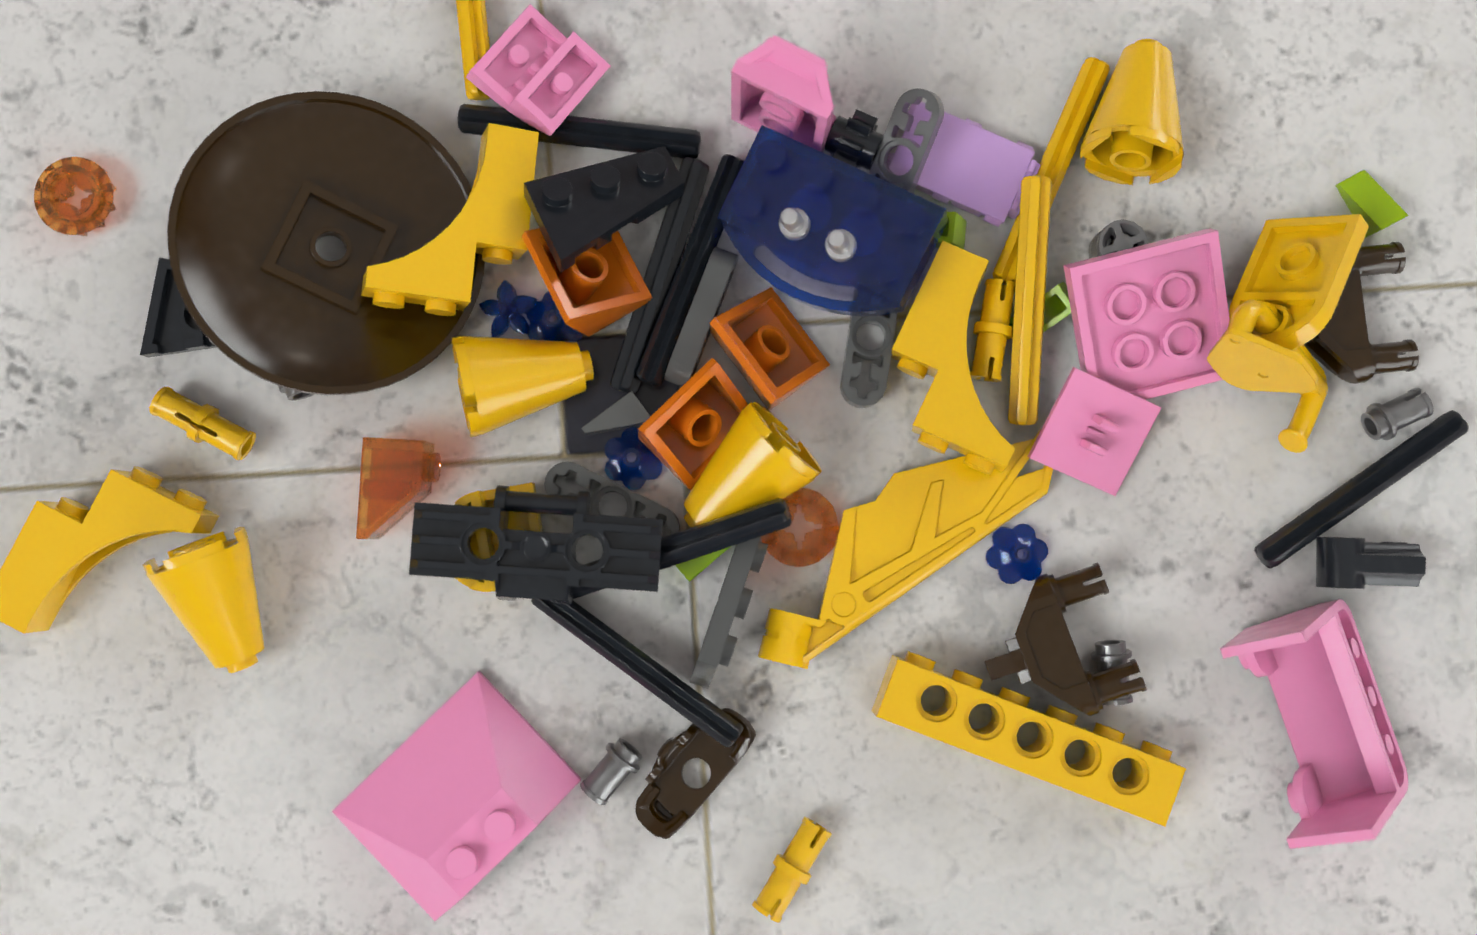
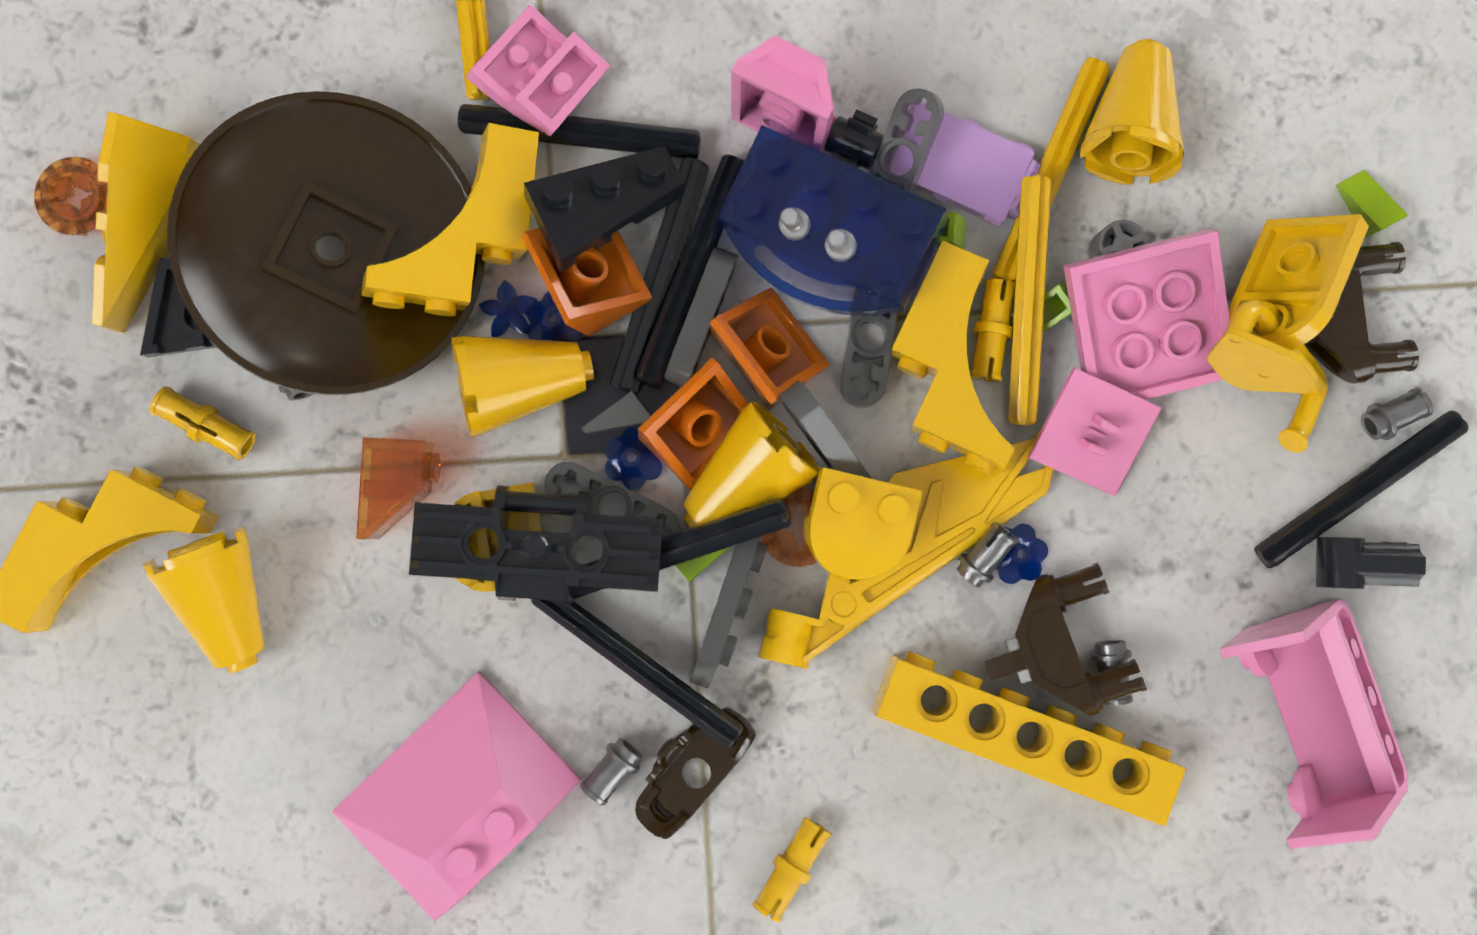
(141, 174): none -> yellow wedge
(820, 430): none -> dark grey beam
(859, 524): none -> yellow slope
(986, 555): none -> flat silver pin

